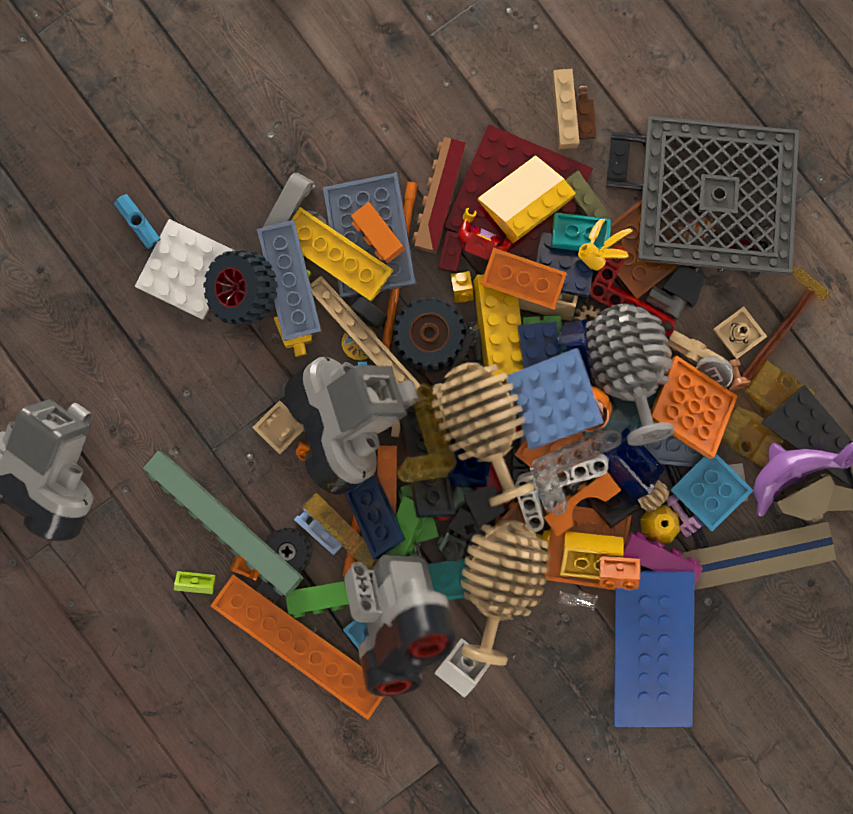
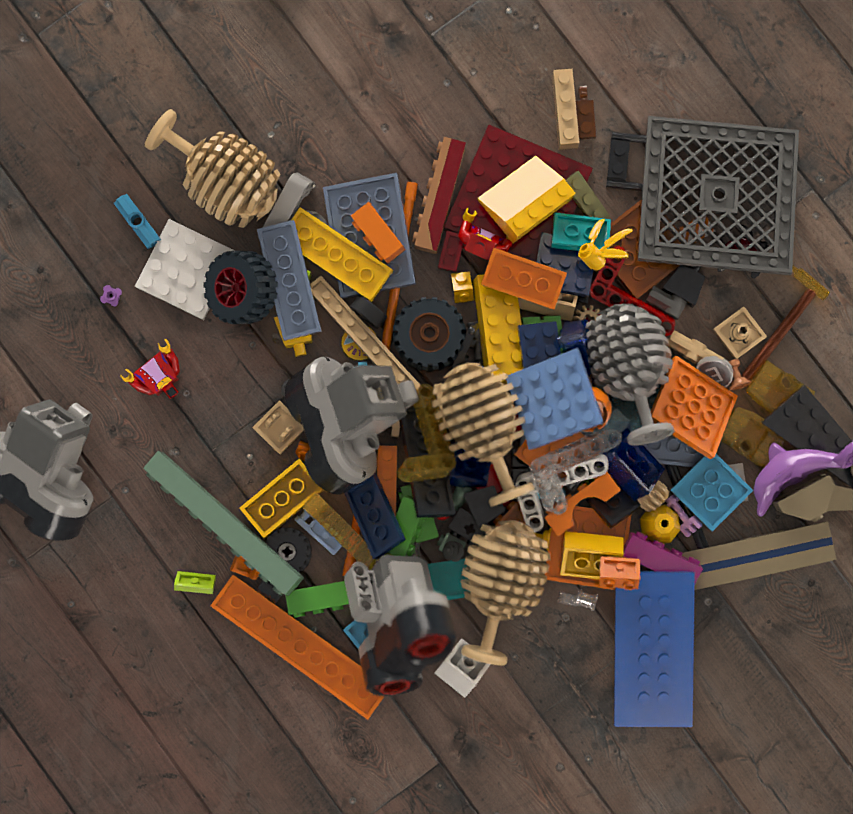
(114, 299): none -> medium lavender plate
(157, 374): none -> torso
(222, 173): none -> tan plant
(280, 499): none -> yellow brick

